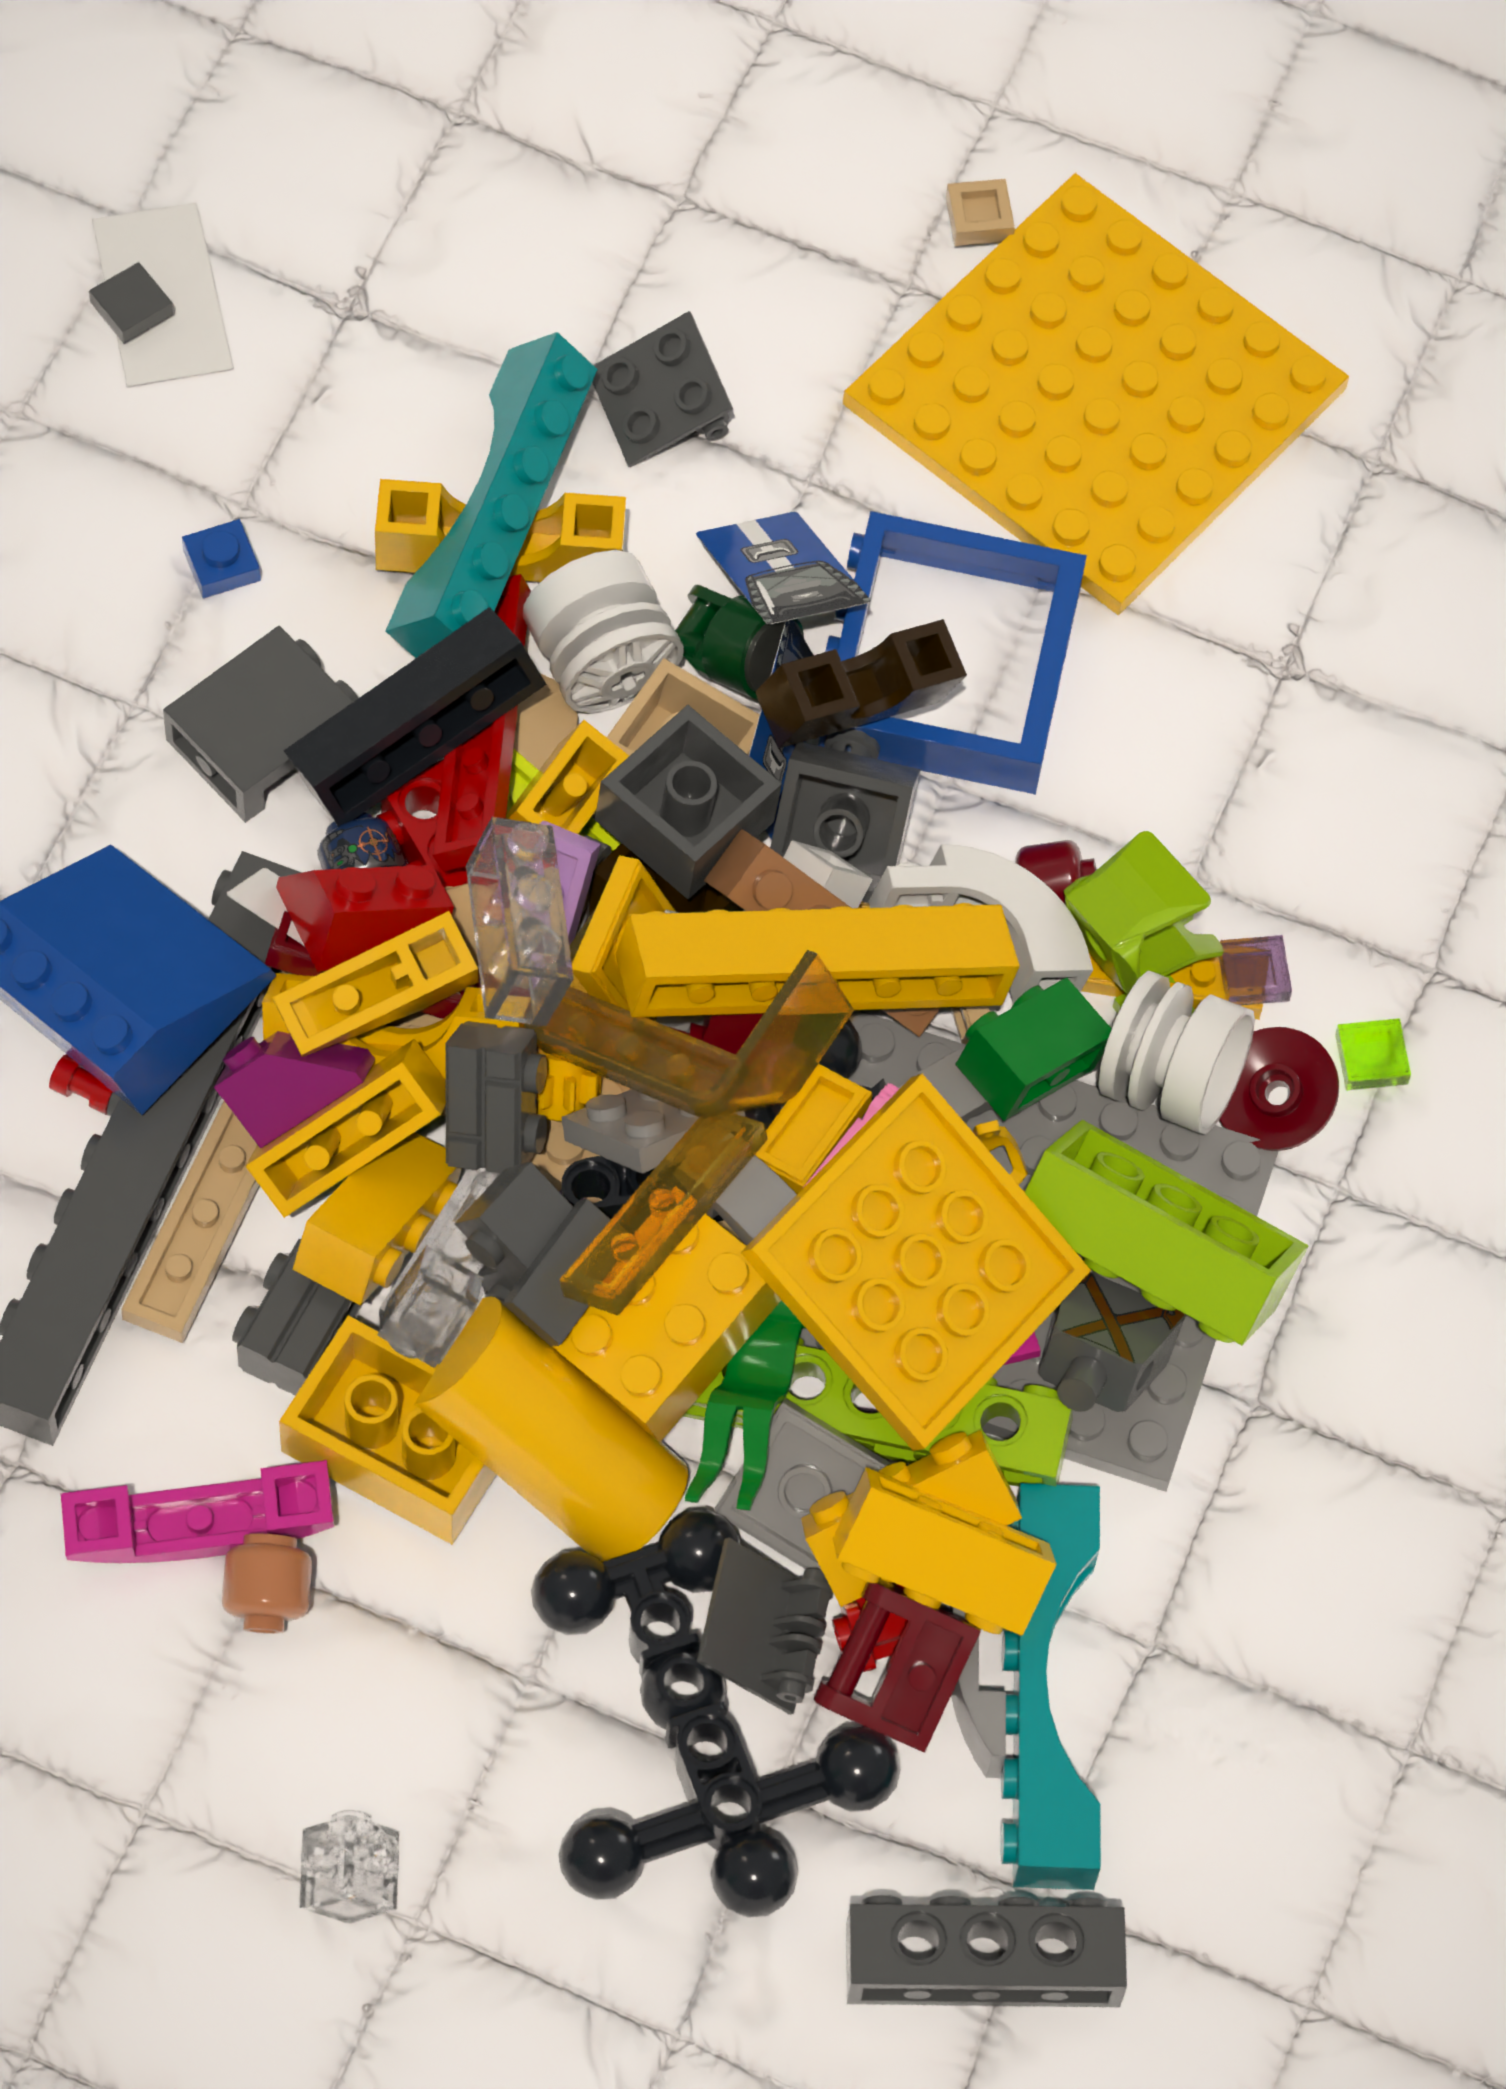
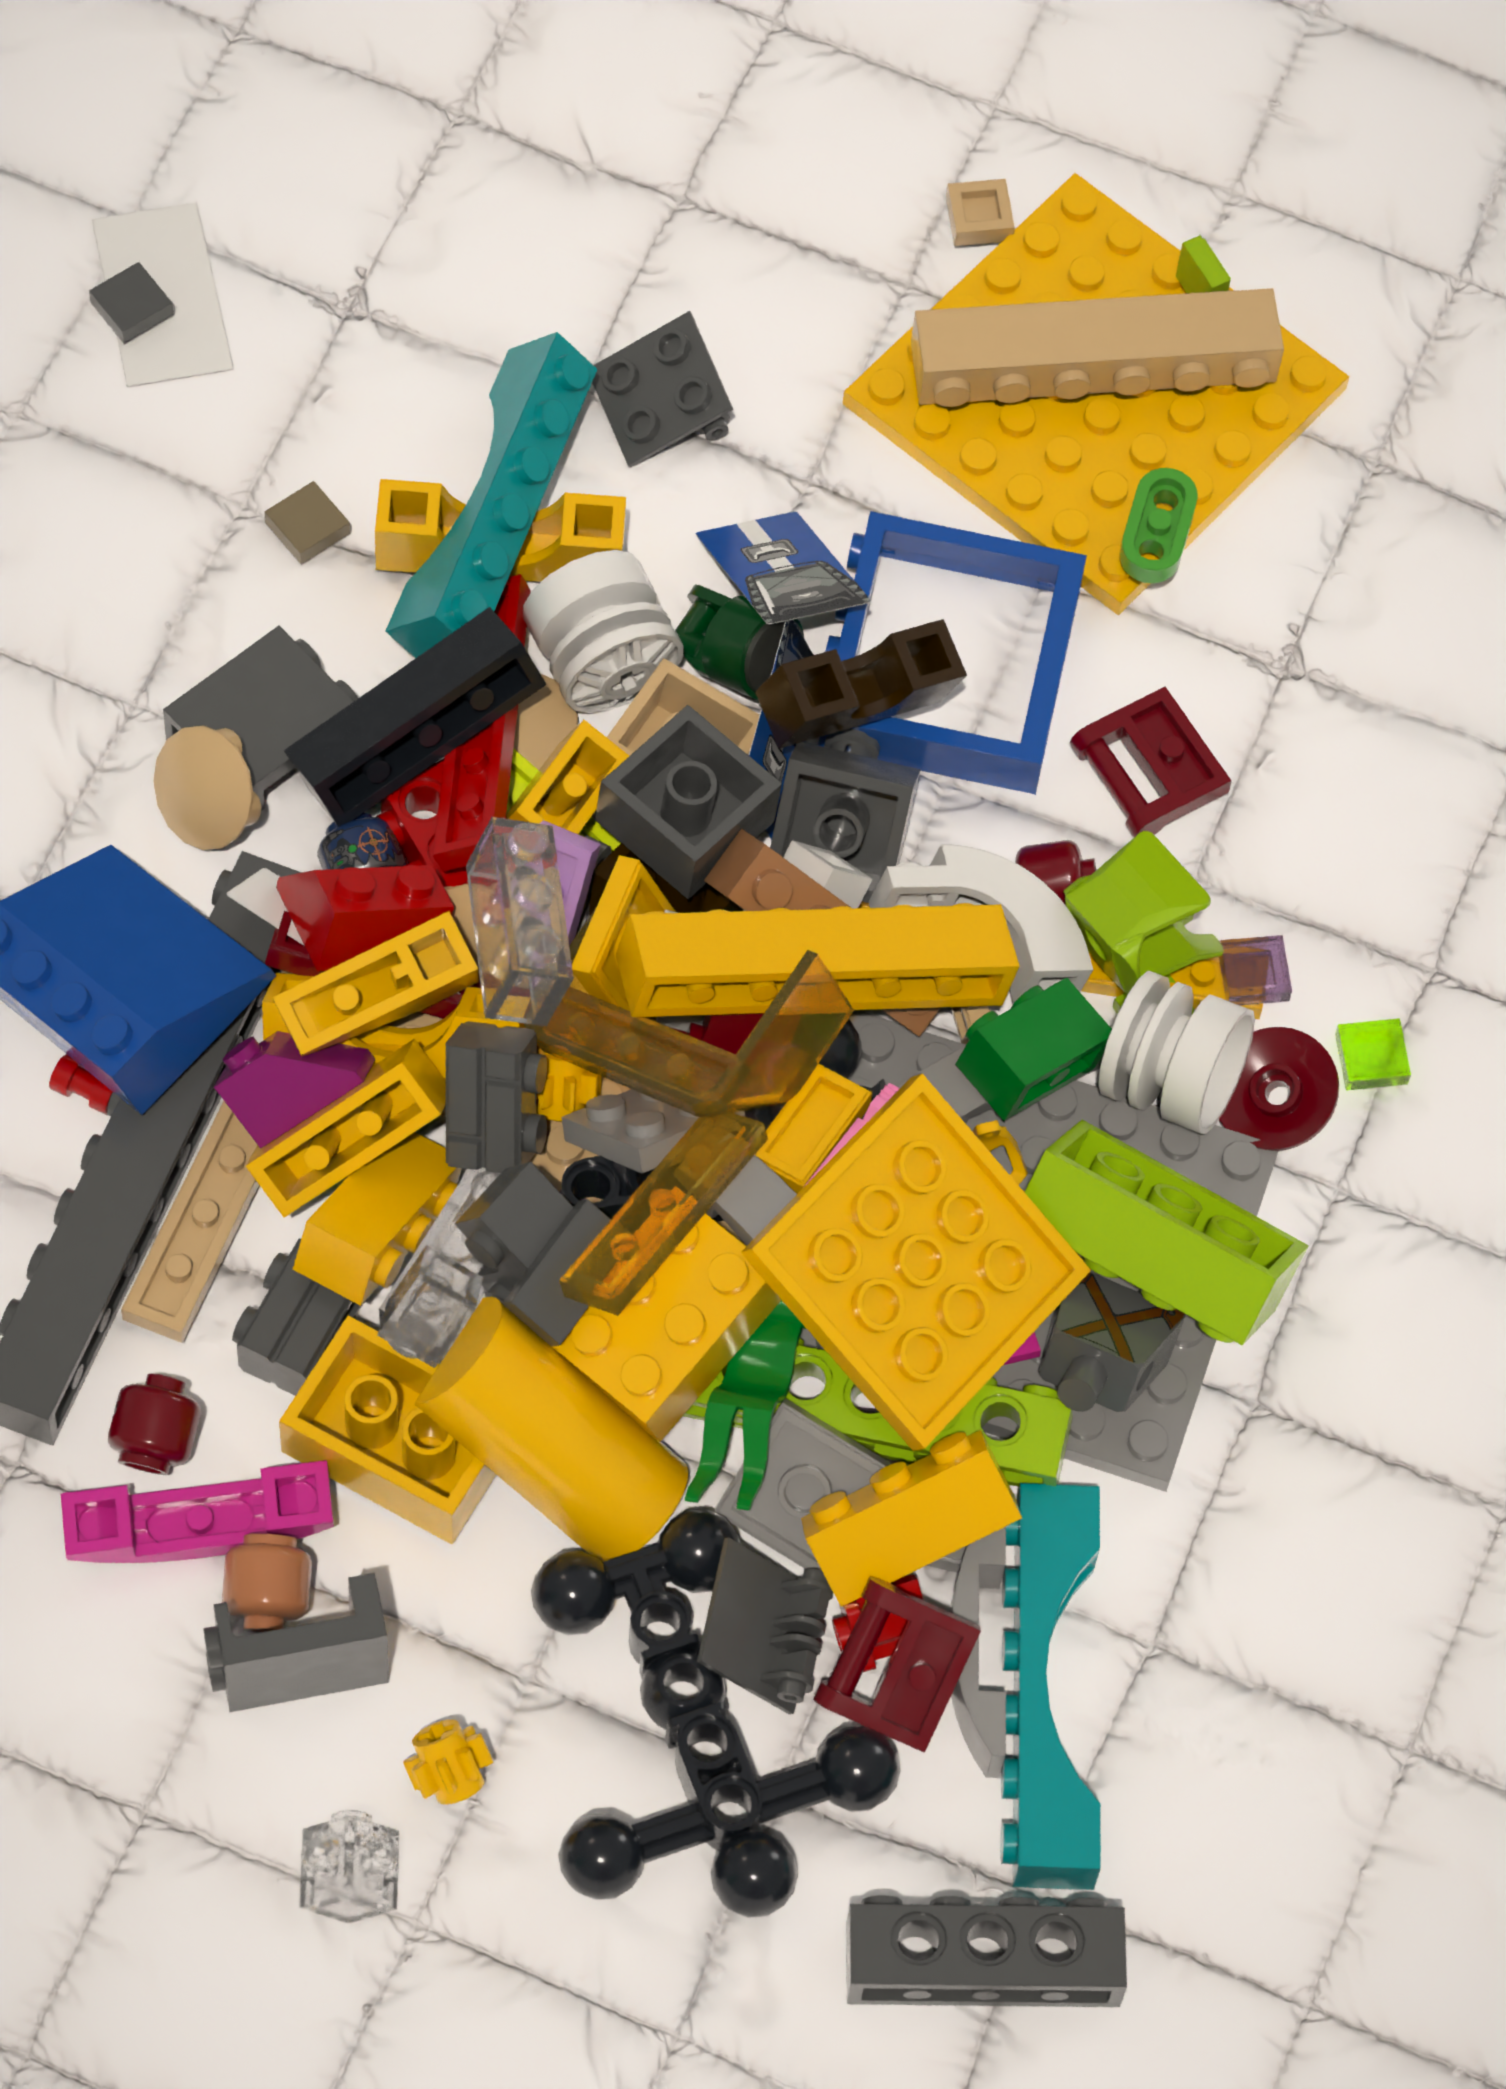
(154, 1425): none -> dark red head
(205, 787): none -> tan dish
(221, 558): blue plate -> none
(301, 1658): none -> panel
(307, 522): none -> dark tan tile
(448, 1761): none -> yellow gear
(943, 1553): yellow brick -> none
(1096, 346): none -> tan brick
(1157, 529): none -> bright green plate
(1166, 751): none -> dark red plate
(1200, 268): none -> lime tile

